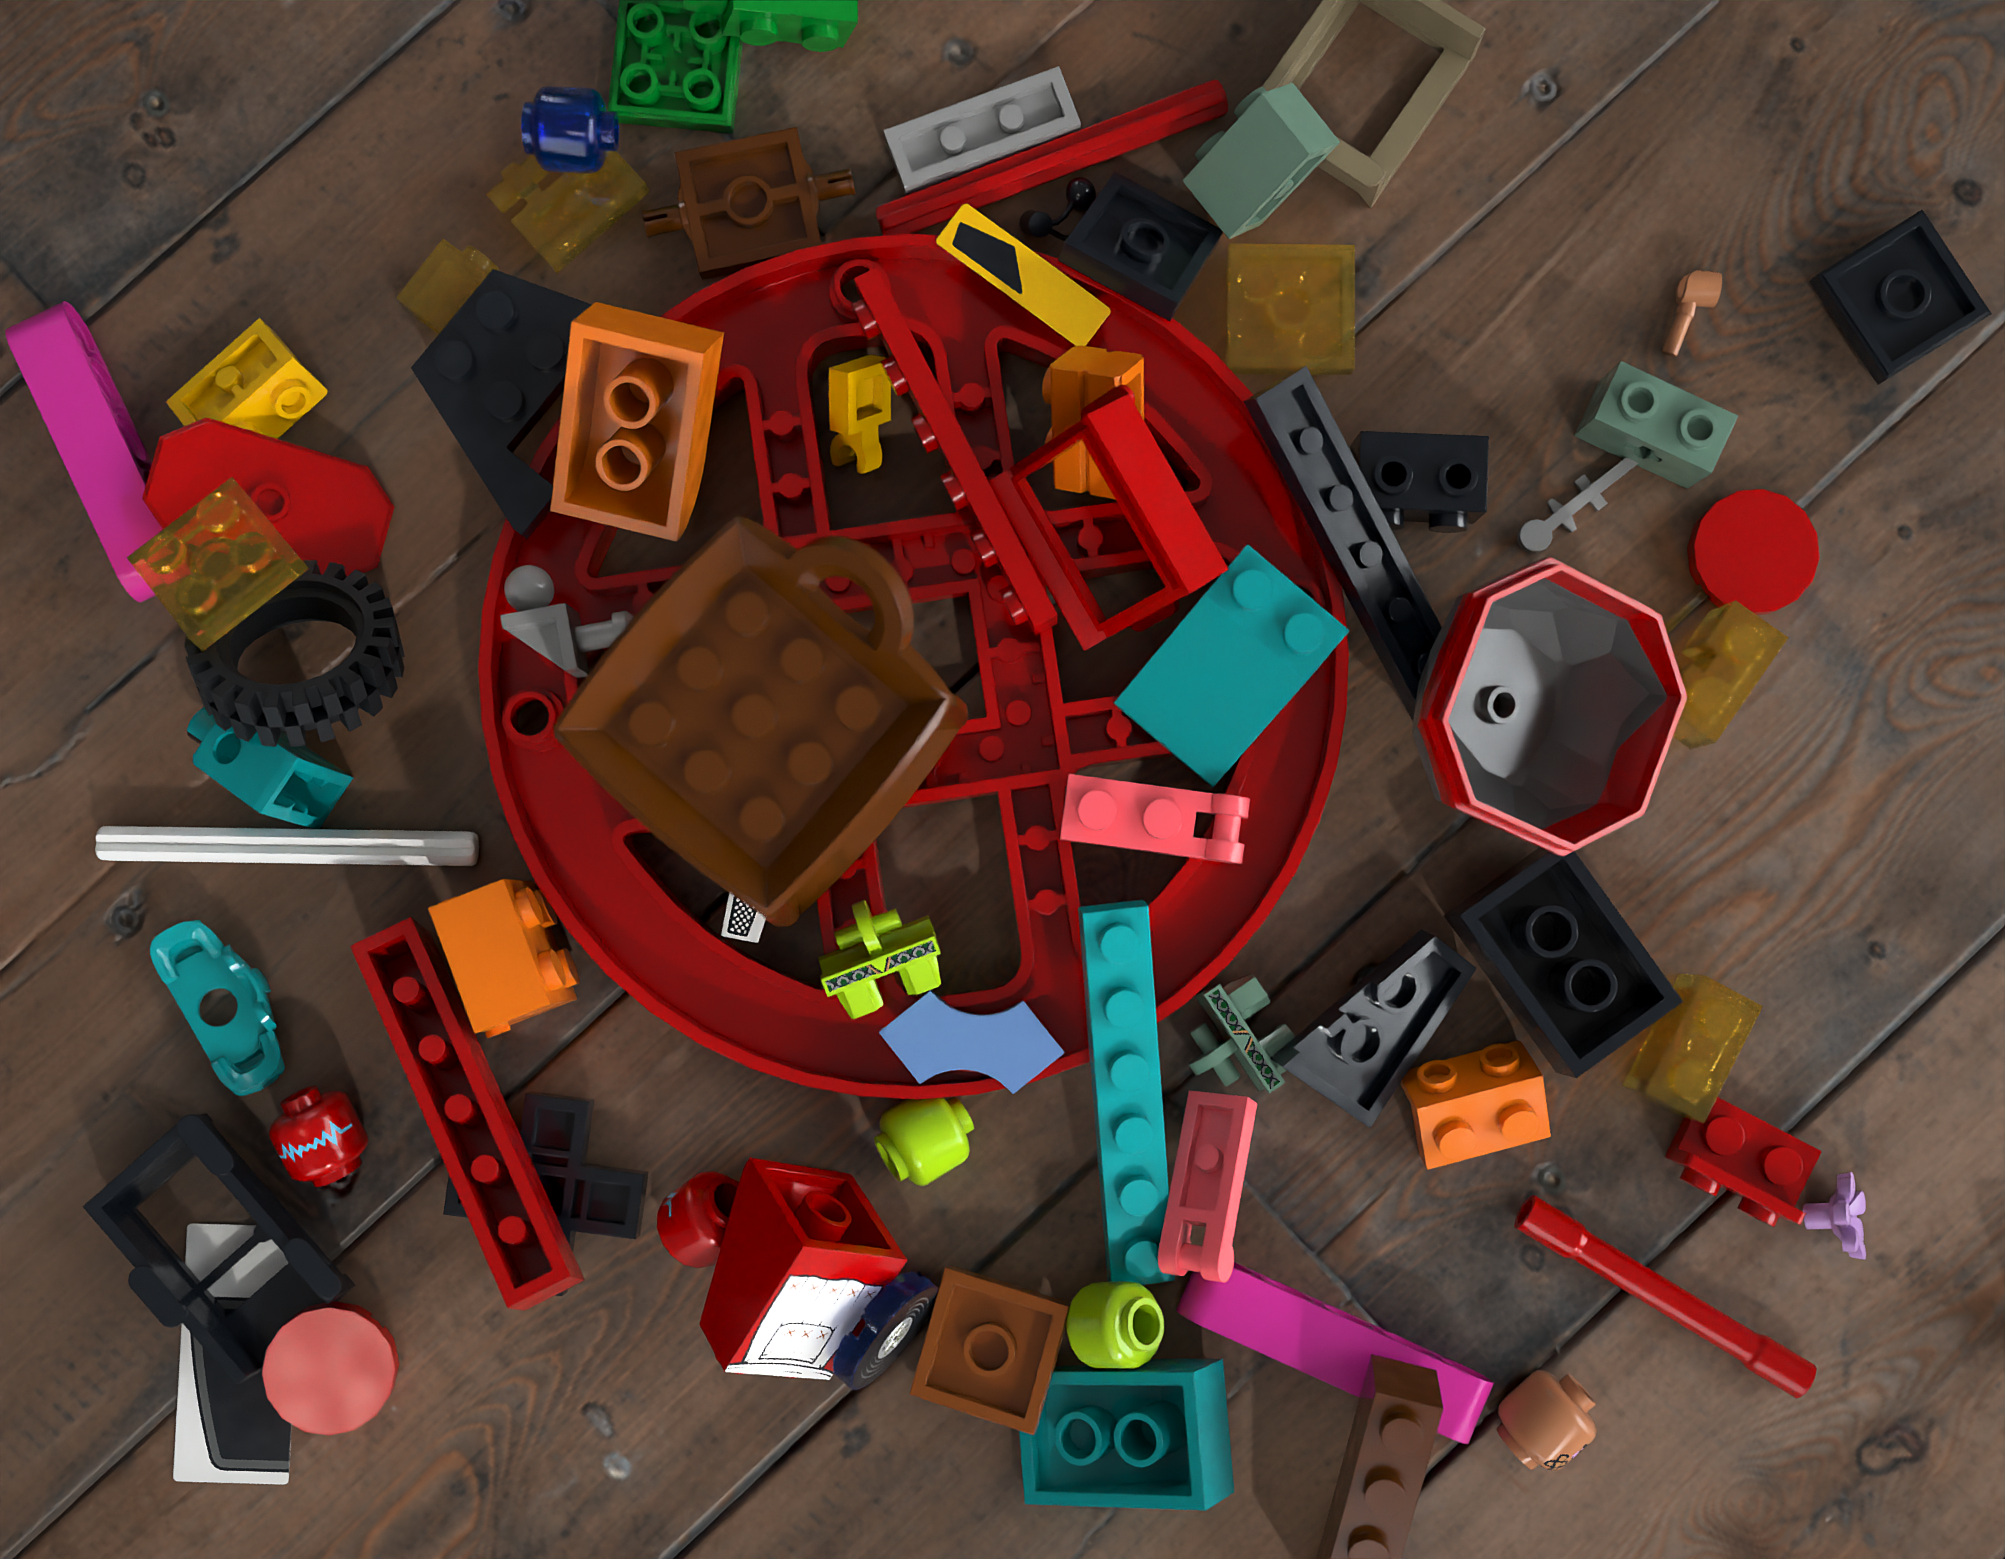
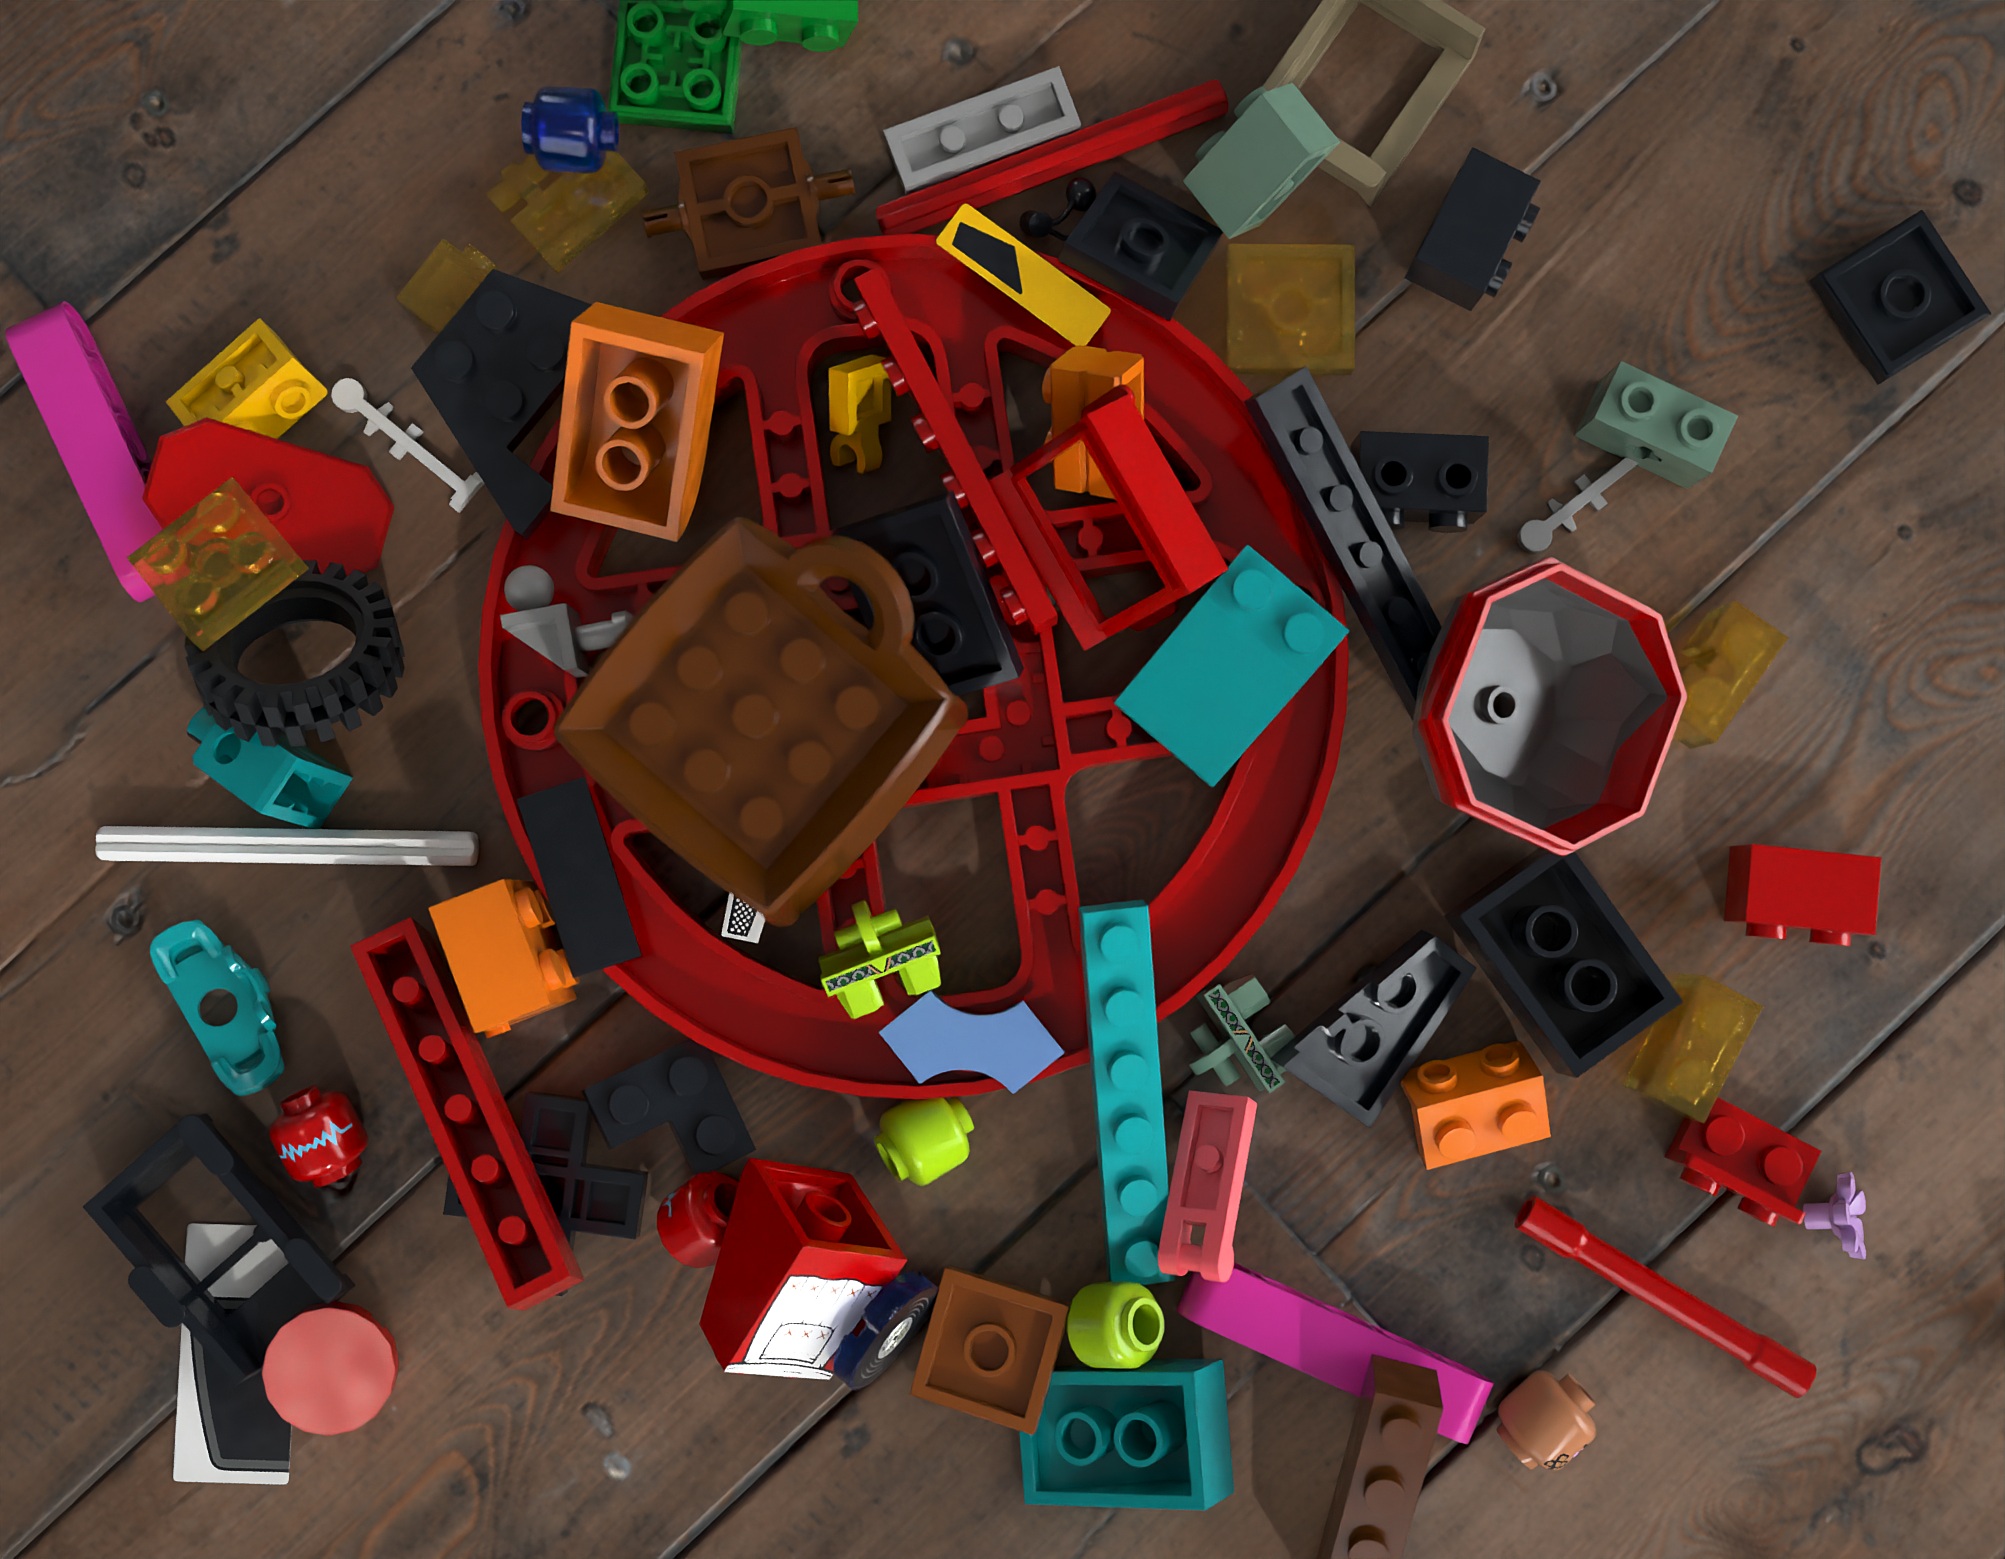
(352, 397): none -> white piece
(579, 877): none -> black sticker
(678, 1089): none -> black plate
(952, 600): none -> black plate
(1152, 818): coral plate -> none
(1473, 230): none -> black brick
(1693, 290): nougat hand -> none
(1754, 551): red tile -> none
(1804, 891): none -> red brick

